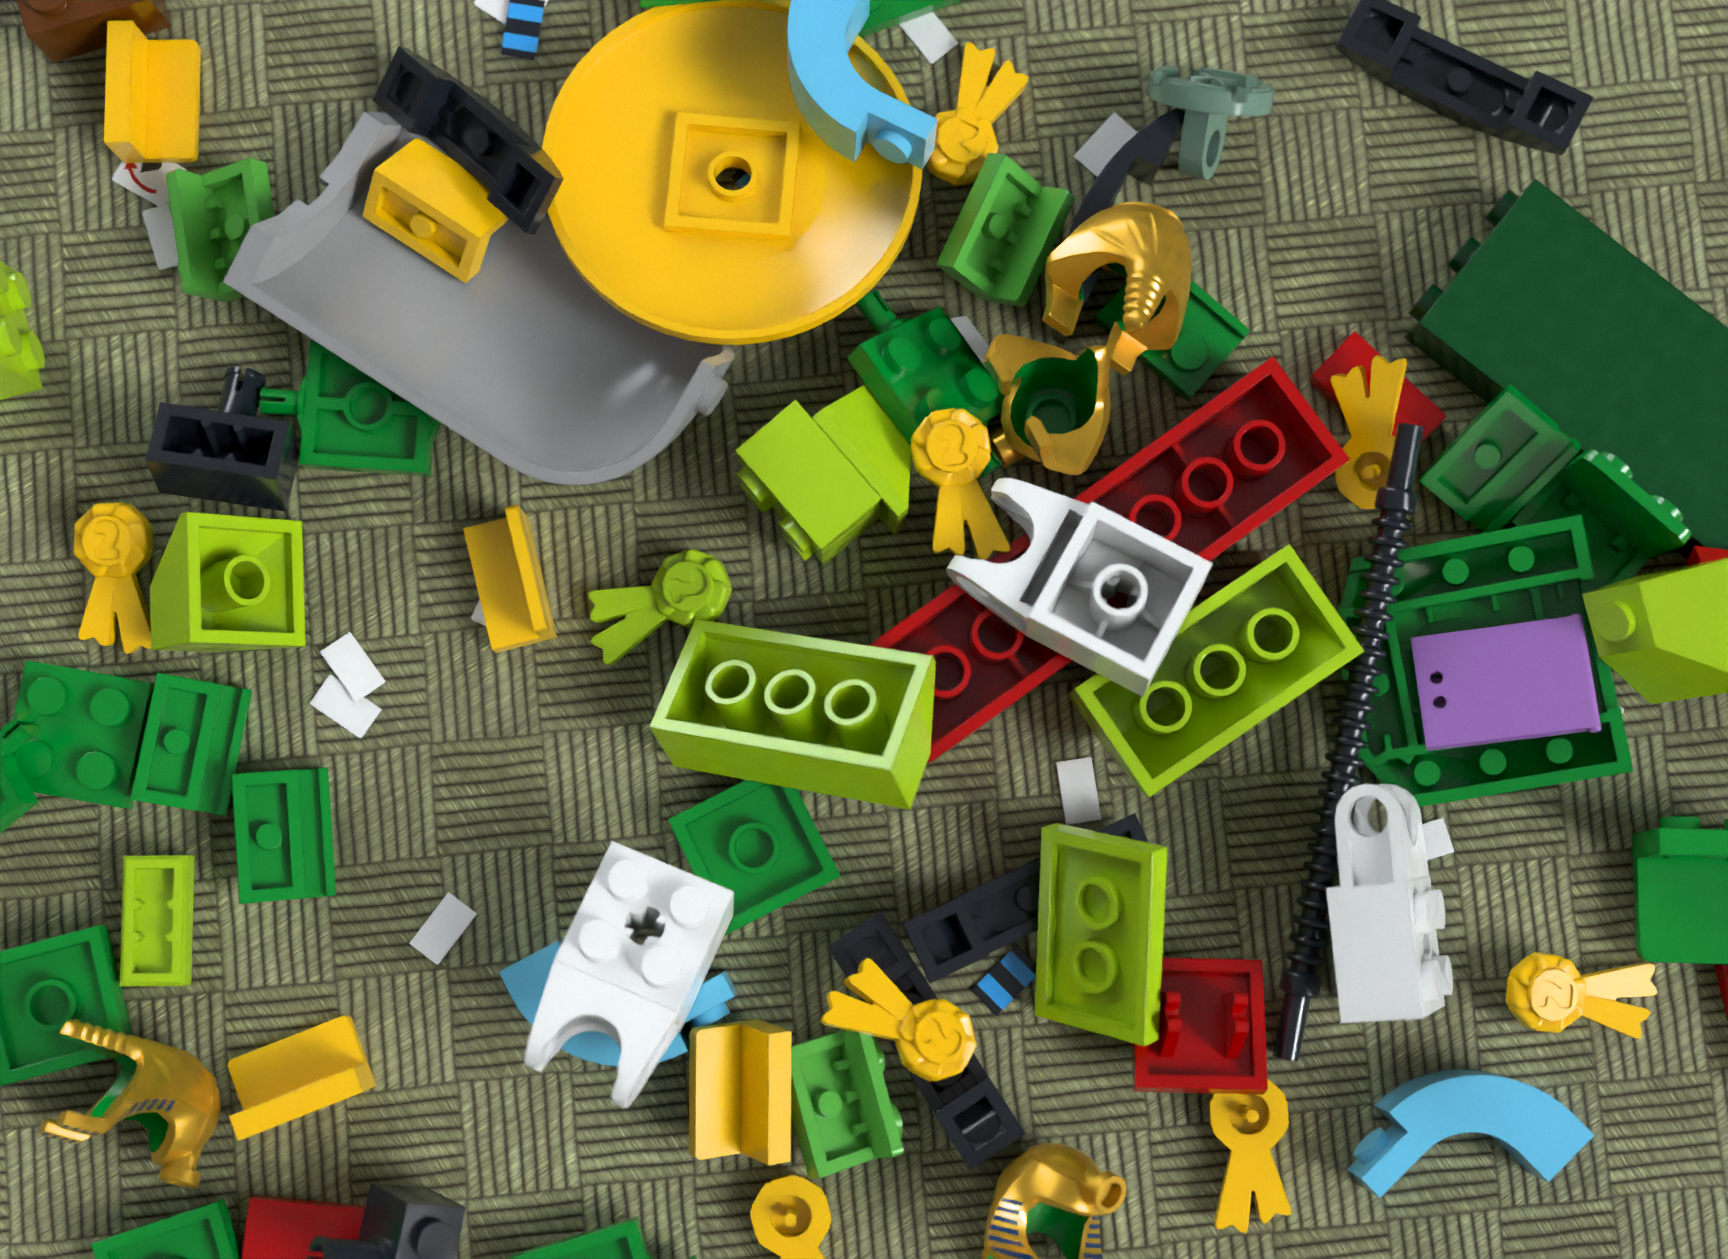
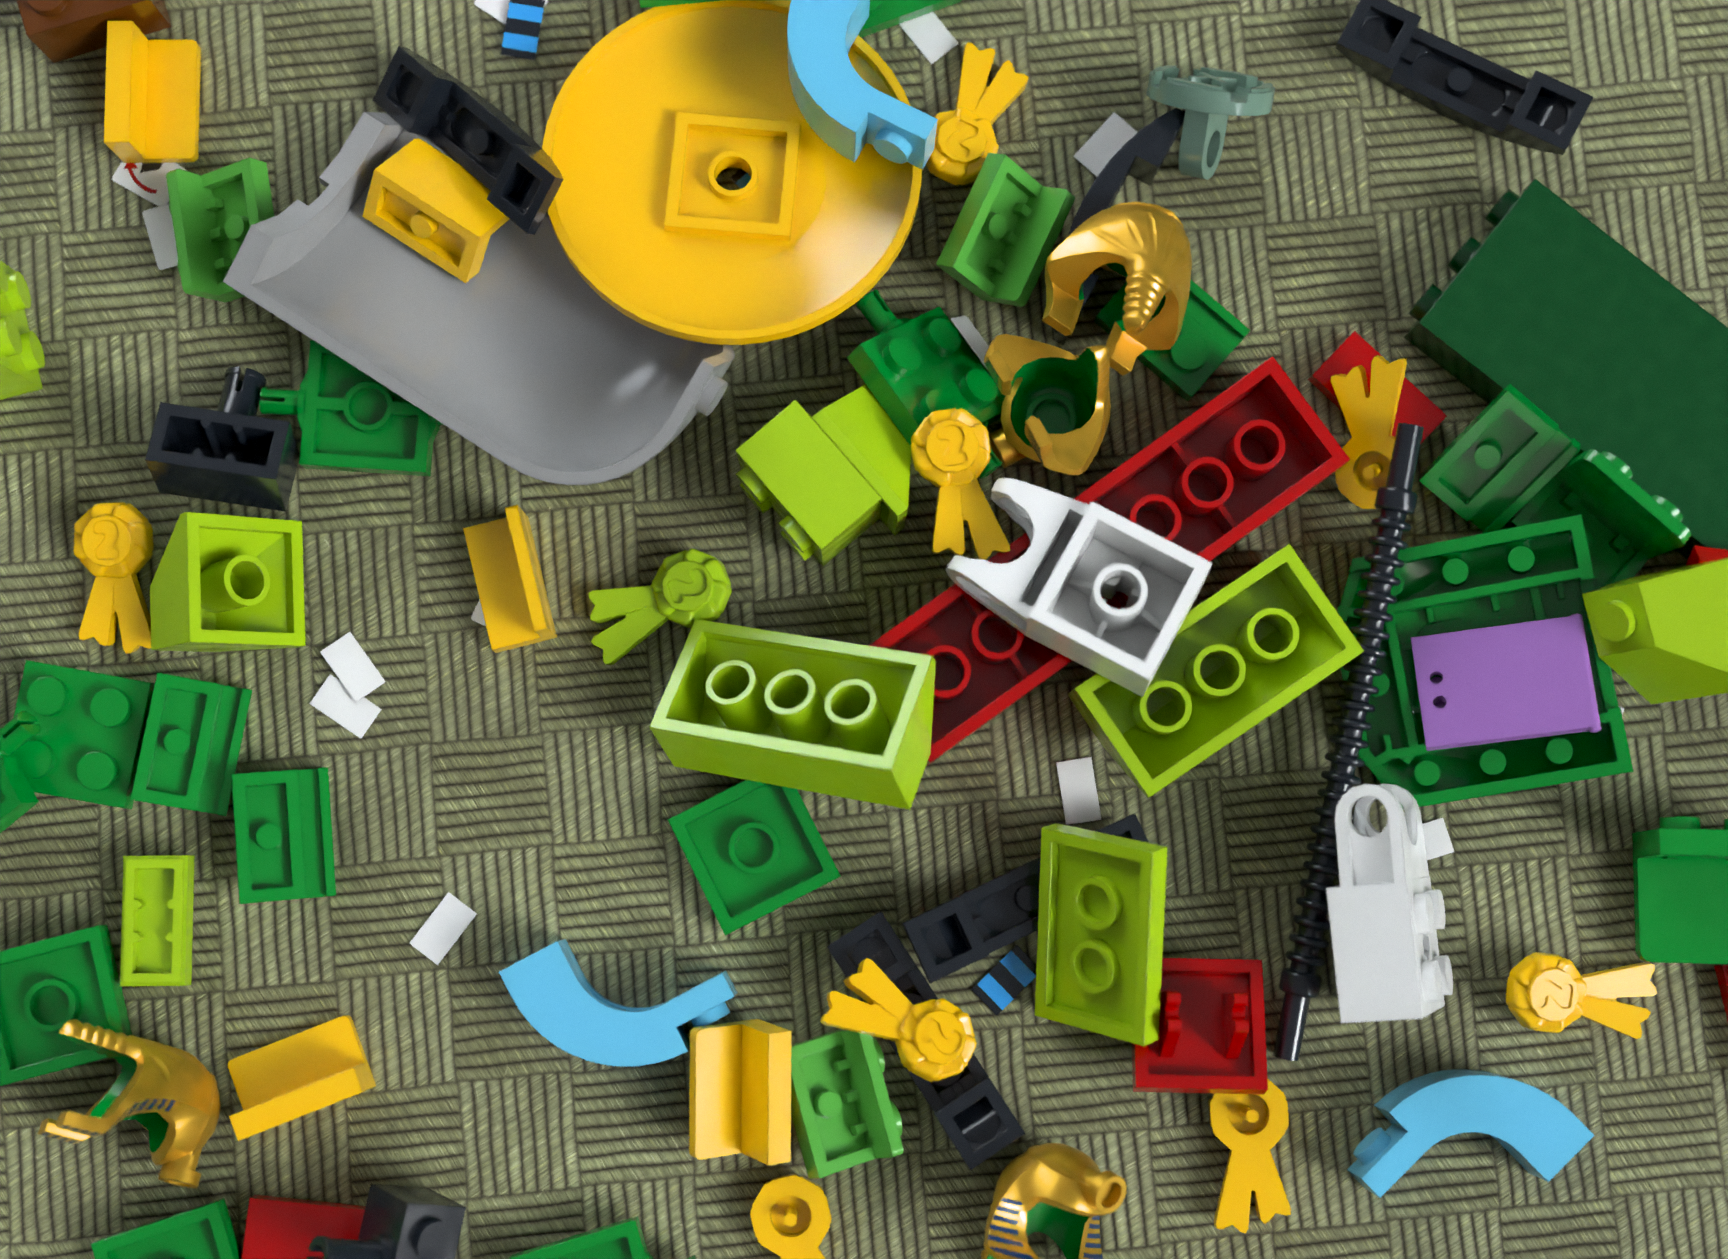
(627, 987): white brick -> none

